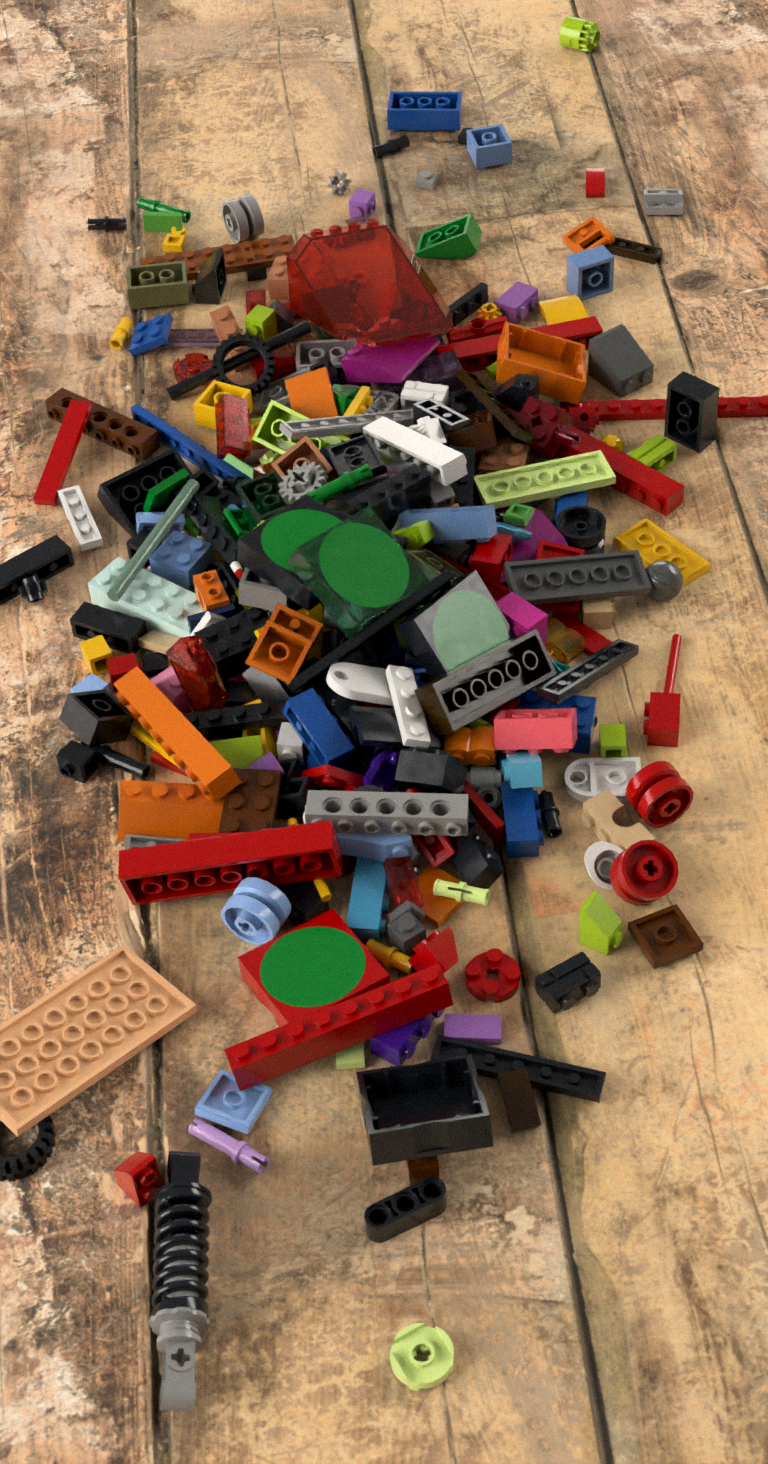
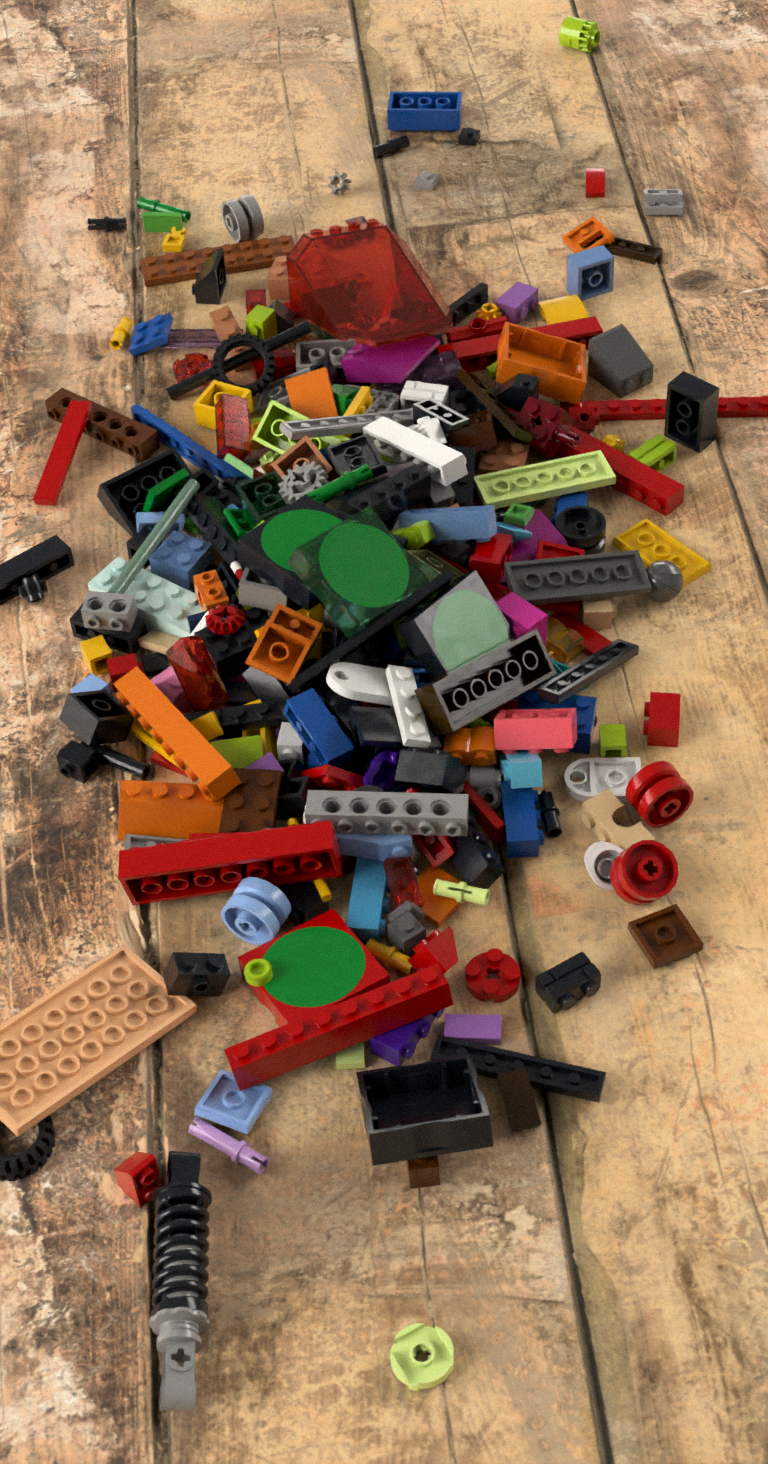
(80, 518): white plate -> none
(109, 611): none -> light grey brick
(157, 285): olive brick -> none
(196, 974): none -> black brick
(208, 726): none -> yellow tile
(231, 624): none -> red gear
(256, 273): black slope -> none
(258, 972): none -> lime tile
(362, 204): medium lavender brick -> none
(412, 1197): black beam -> none
(451, 240): green slope -> none
(489, 146): medium blue brick -> none
(599, 925): lime slope -> none
(672, 663): red bar -> none

